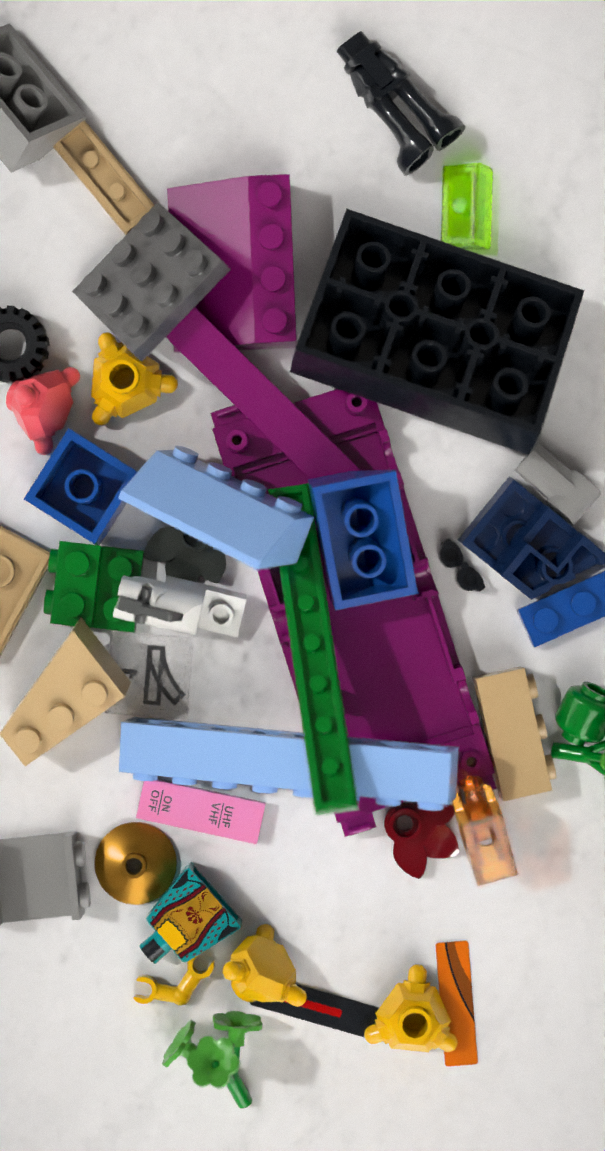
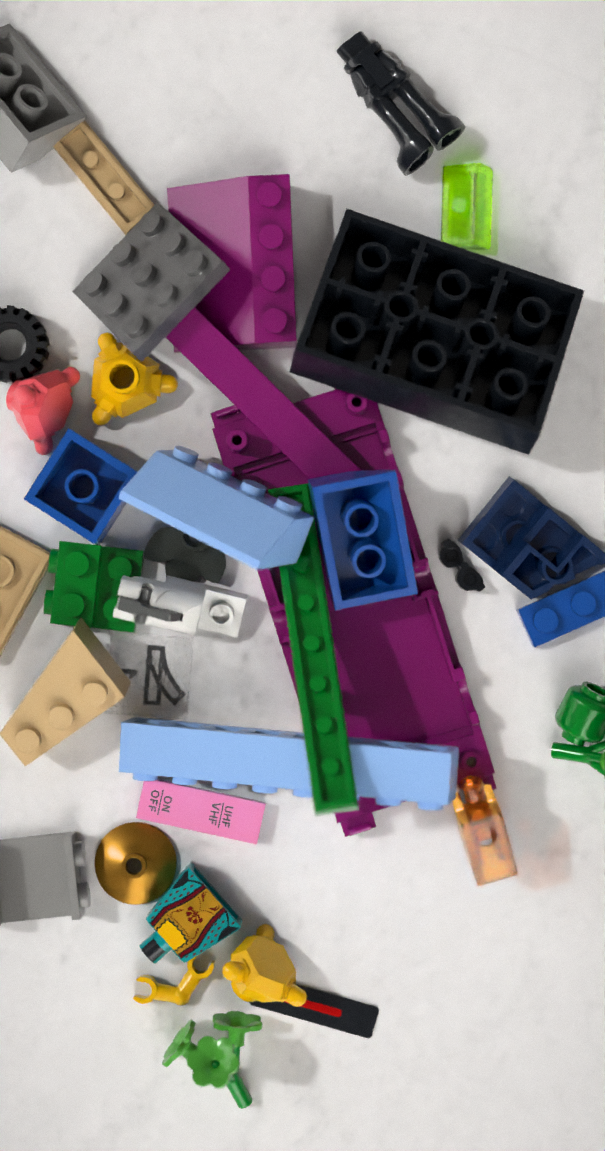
(413, 1017): yellow rock -> none
(424, 838): dark red plate -> none
(457, 997): orange sticker -> none
(514, 733): tan brick -> none
(565, 490): light grey piece -> none

